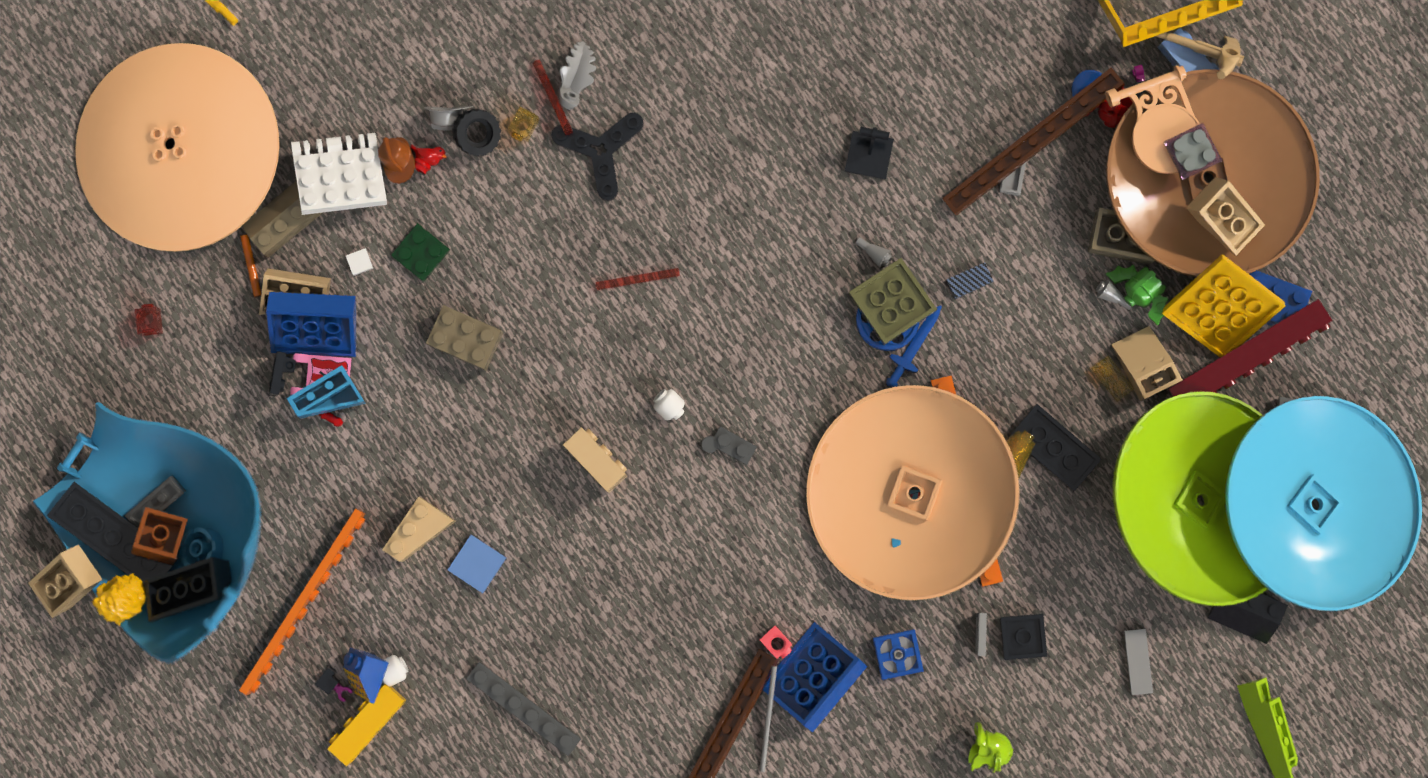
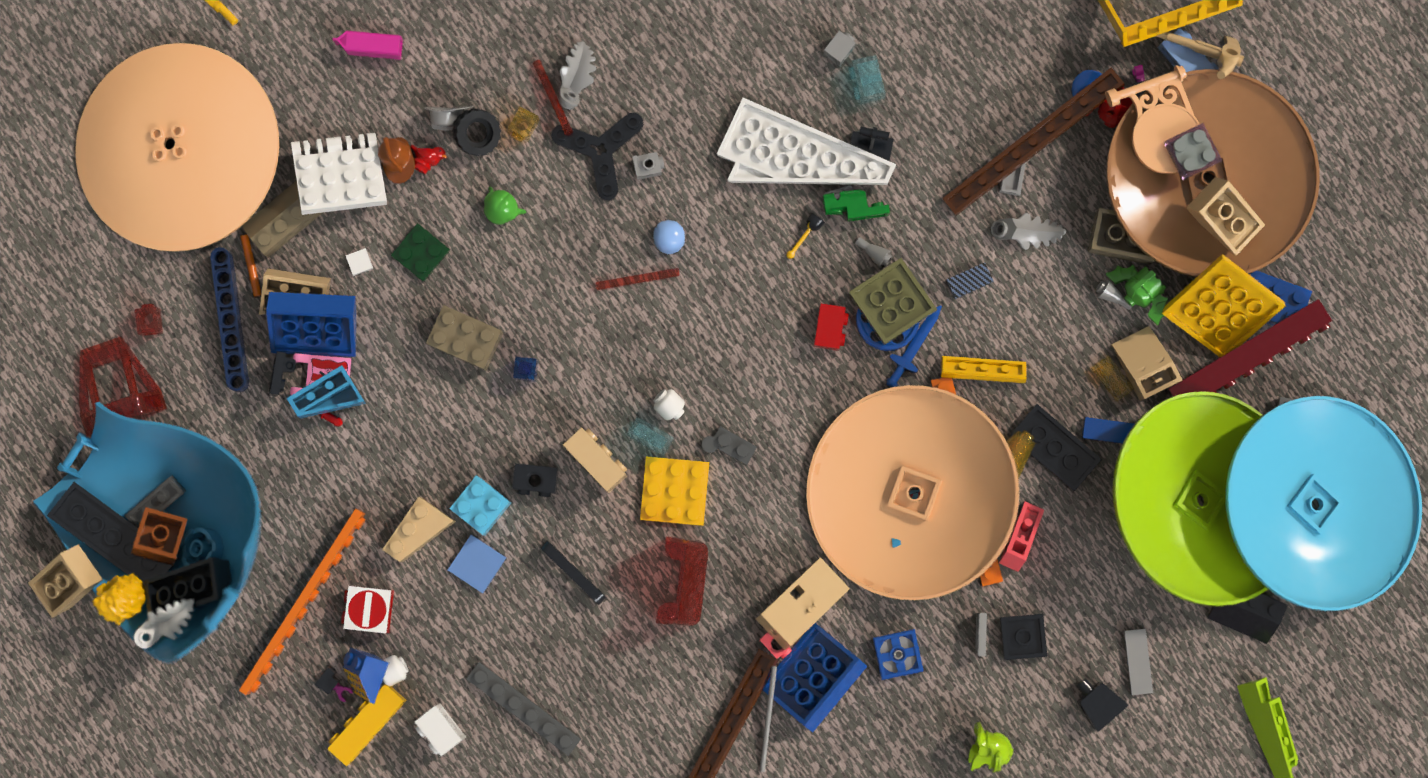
(131, 406): none -> clear red windscreen
(164, 623): none -> white plant
(223, 312): none -> dark blue beam
(367, 609): none -> piece
(371, 44): none -> dark pink piece
(439, 730): none -> white brick
(480, 505): none -> medium azure piece
(501, 207): none -> bright green hair
(522, 478): none -> black brick
(525, 369): none -> clear blue brick
(584, 583): none -> black beam
(646, 172): none -> light grey brick
(650, 436): none -> clear light blue brick
(669, 236): none -> light blue hair
(674, 491): none -> yellow plate
(690, 584): none -> clear red windscreen
(784, 151): none -> white wing
(802, 604): none -> tan brick
(813, 223): none -> hinge
(830, 326): none -> red brick
(839, 47): none -> light grey brick
(853, 203): none -> green plate
(867, 80): none -> clear light blue brick
(983, 369): none -> yellow tile
(1022, 537): none -> coral slope
(1027, 231): none -> light grey plant
(1099, 703): none -> black torso
(1105, 430): none -> blue tile

